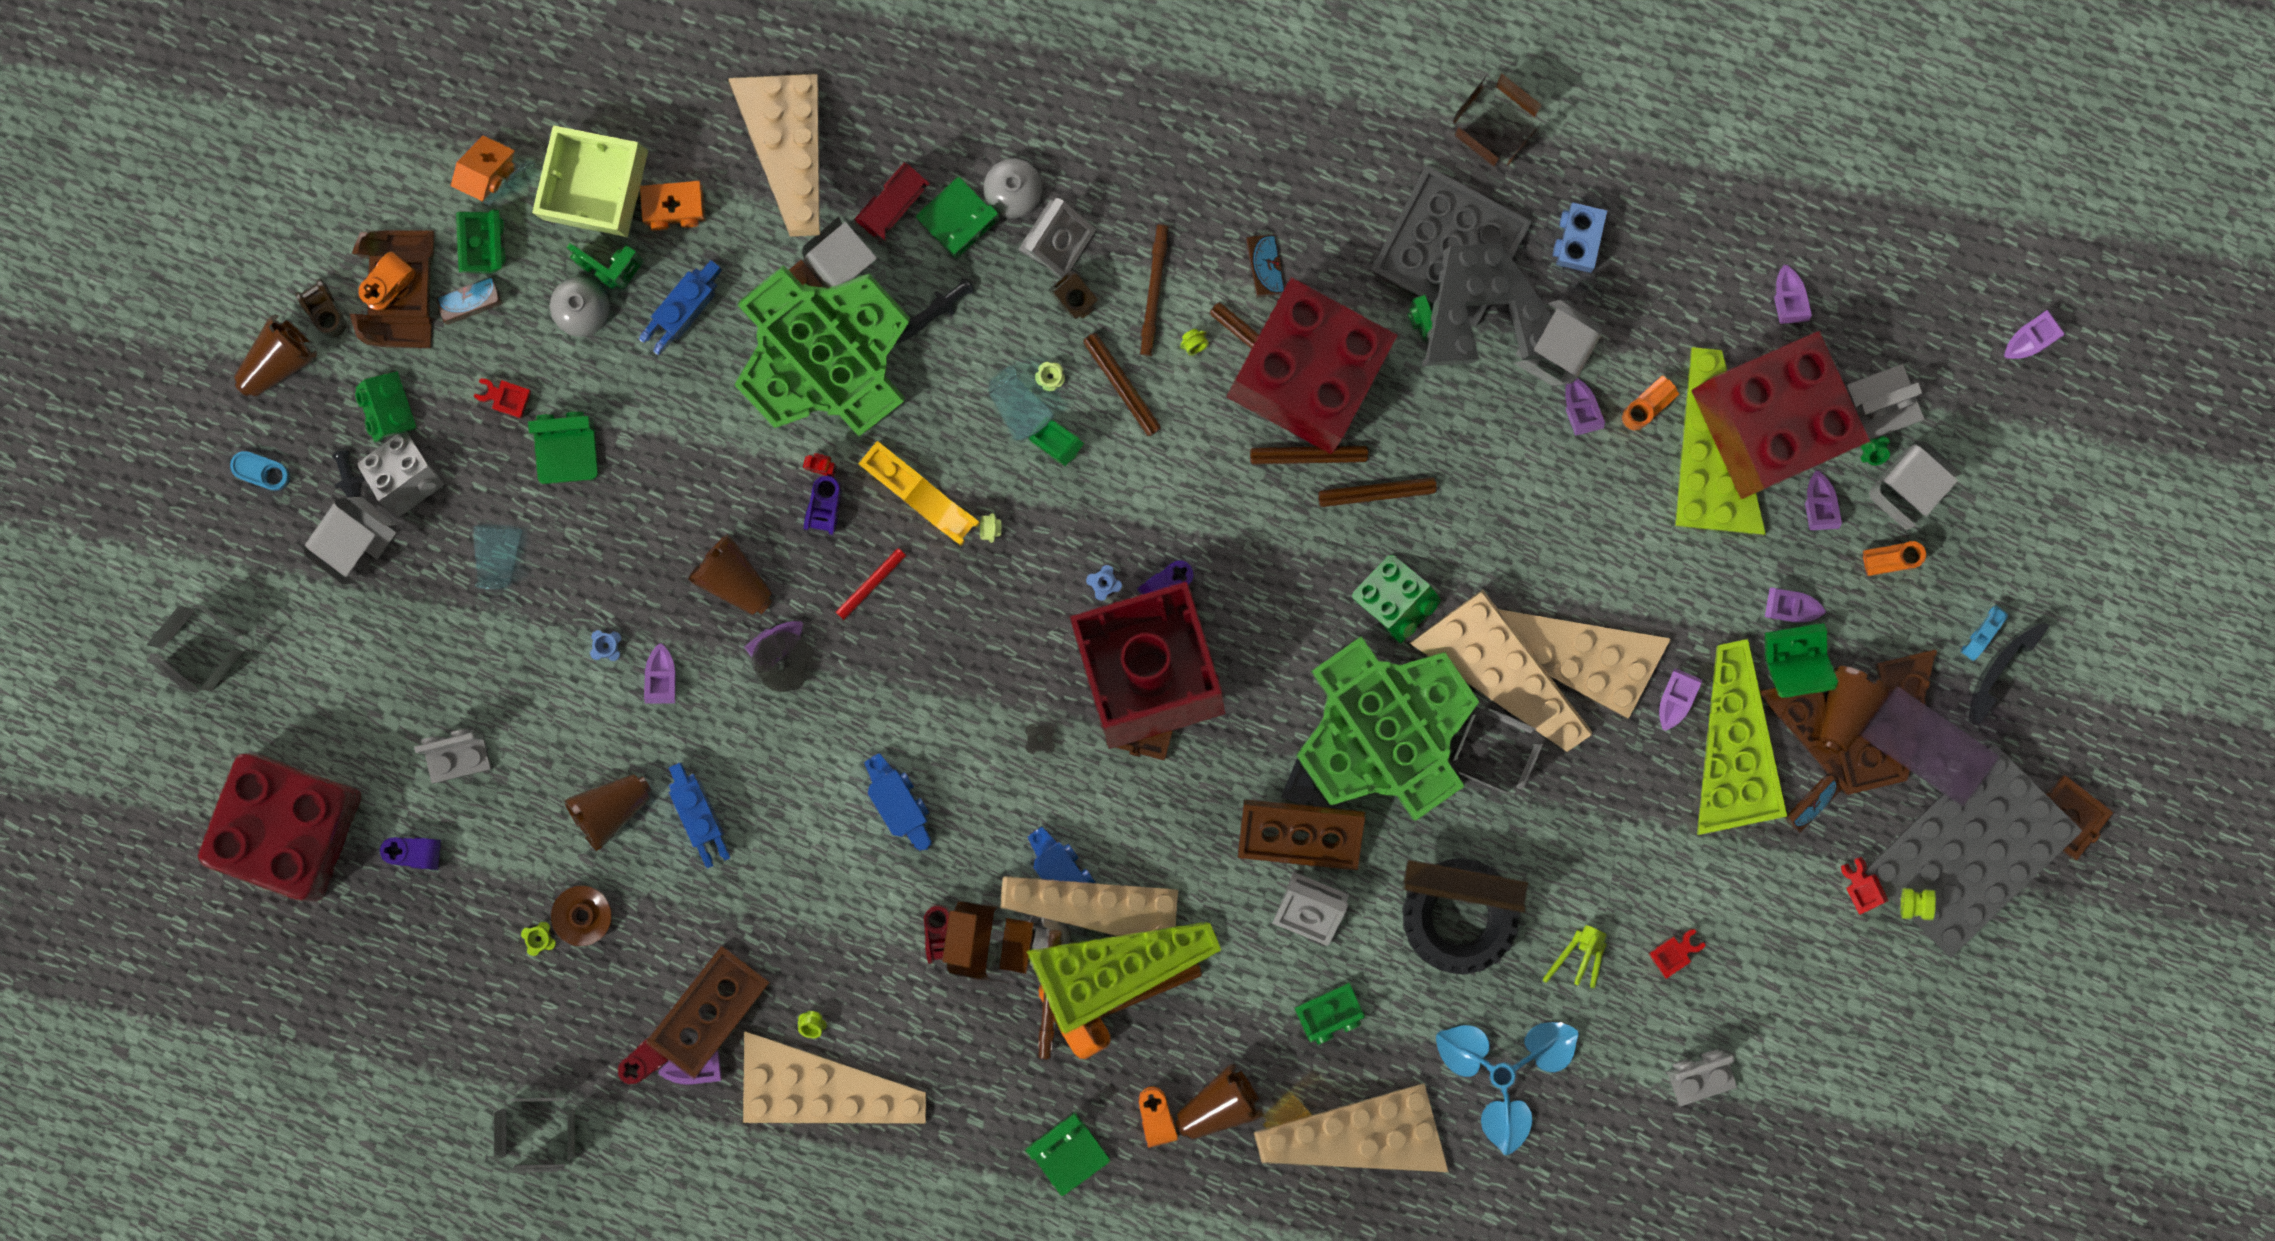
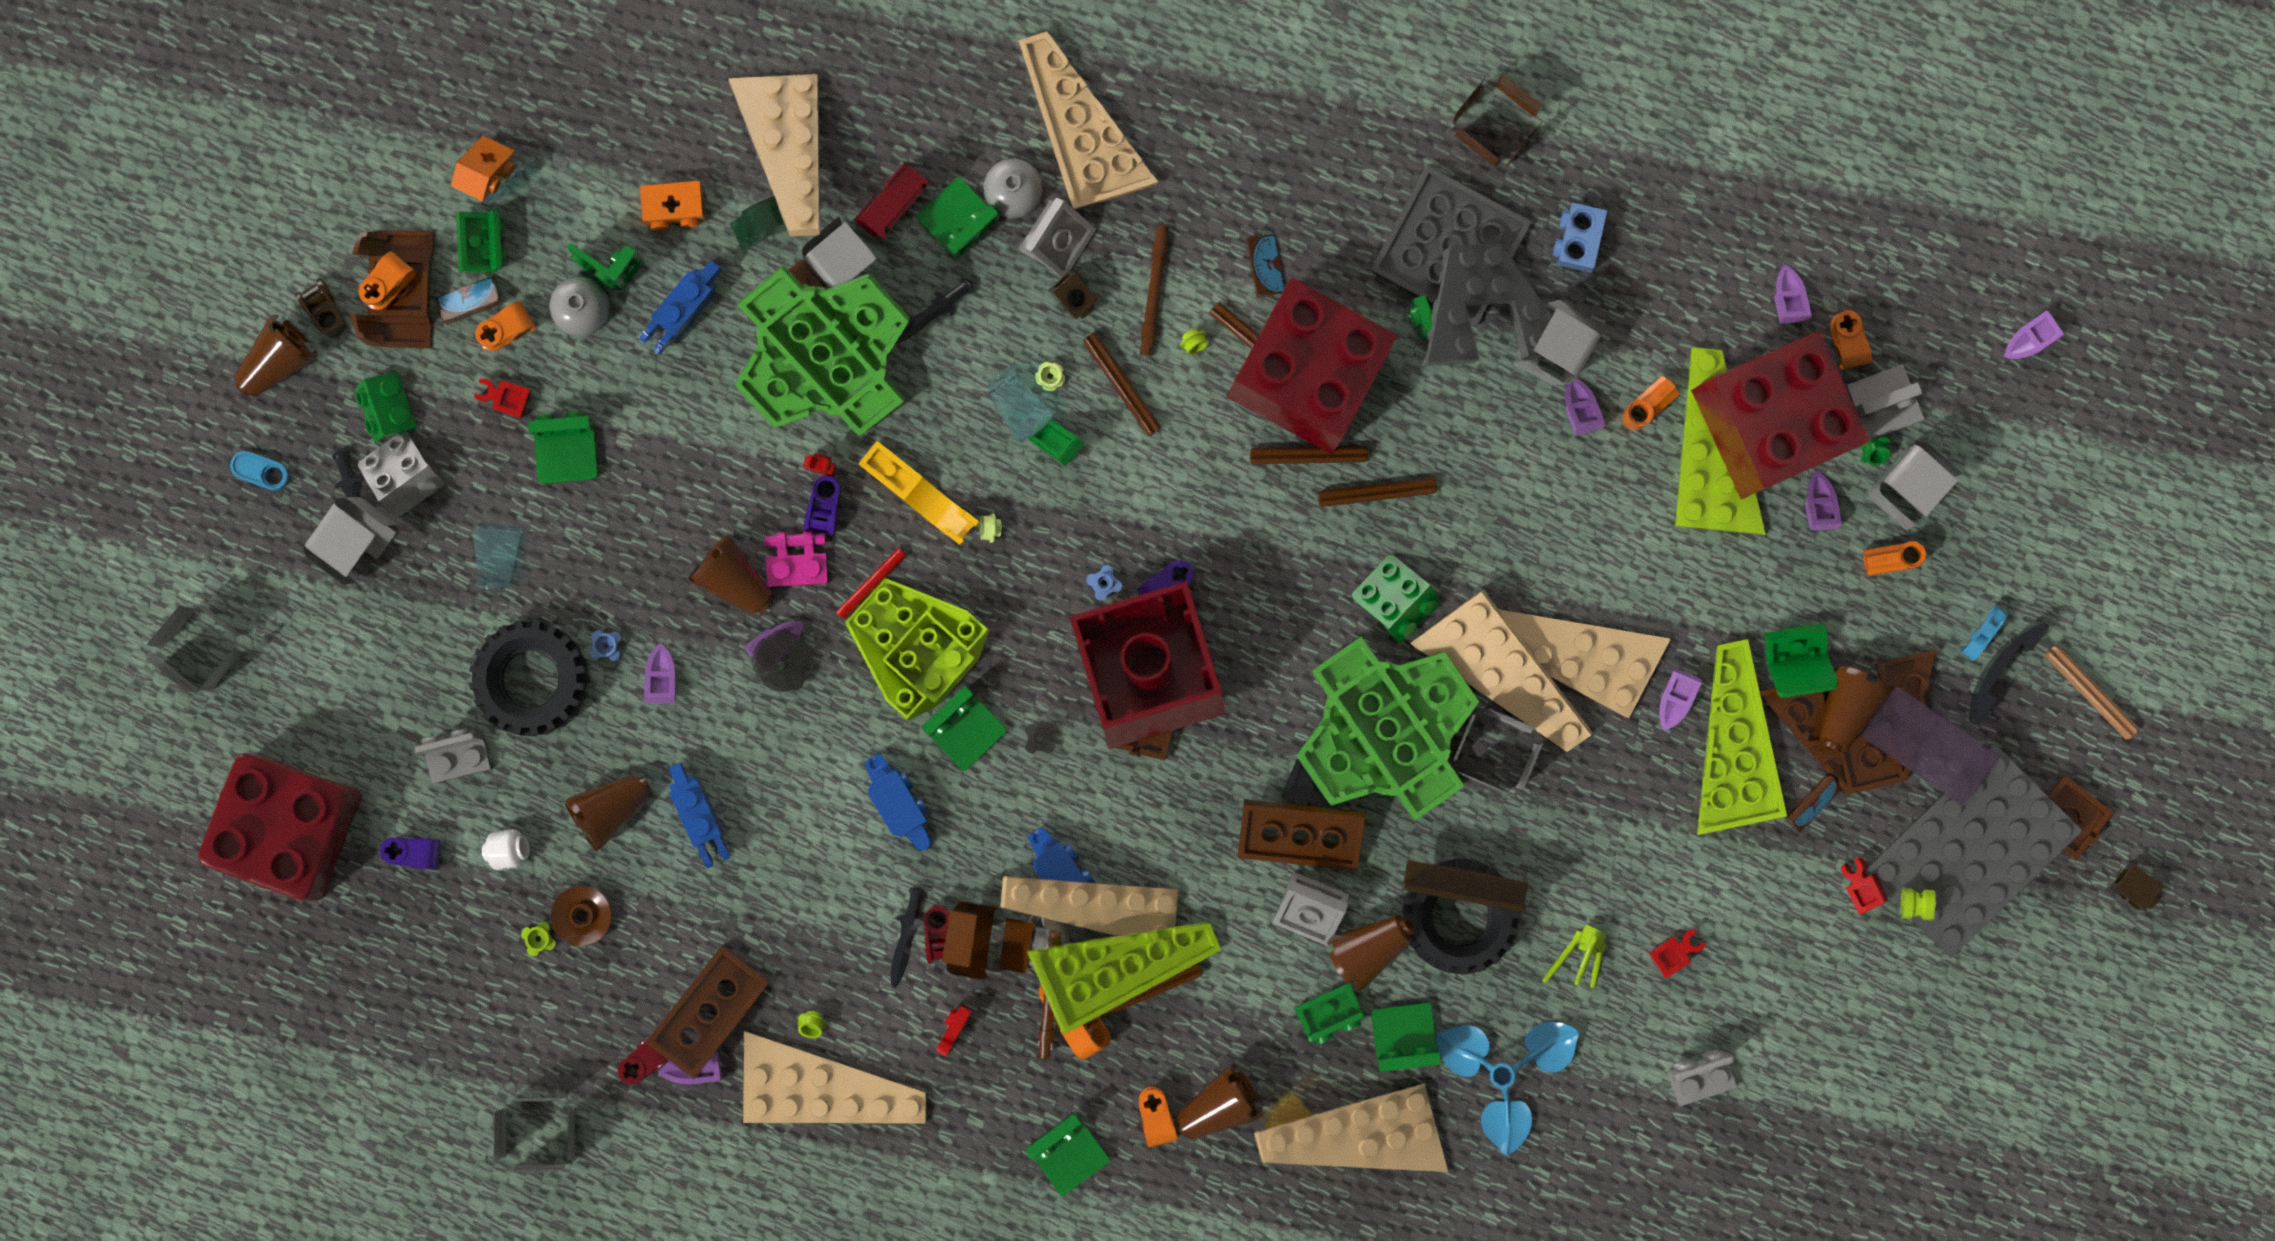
(489, 678): none -> black tyre
(505, 849): none -> white head
(508, 324): none -> orange piece
(590, 181): yellowish green container -> none
(758, 223): none -> clear green brick
(796, 569): none -> dark pink plate
(908, 927): none -> black sword
(915, 645): none -> lime wedge
(955, 1021): none -> red plate
(964, 728): none -> green bracket
(1086, 141): none -> tan wing
(1369, 949): none -> reddish brown cone
(1404, 1037): none -> green bracket
(1792, 606): medium lavender plate -> none
(1850, 344): none -> orange piece
(2091, 692): none -> medium nougat axle
(2137, 887): none -> dark brown brick

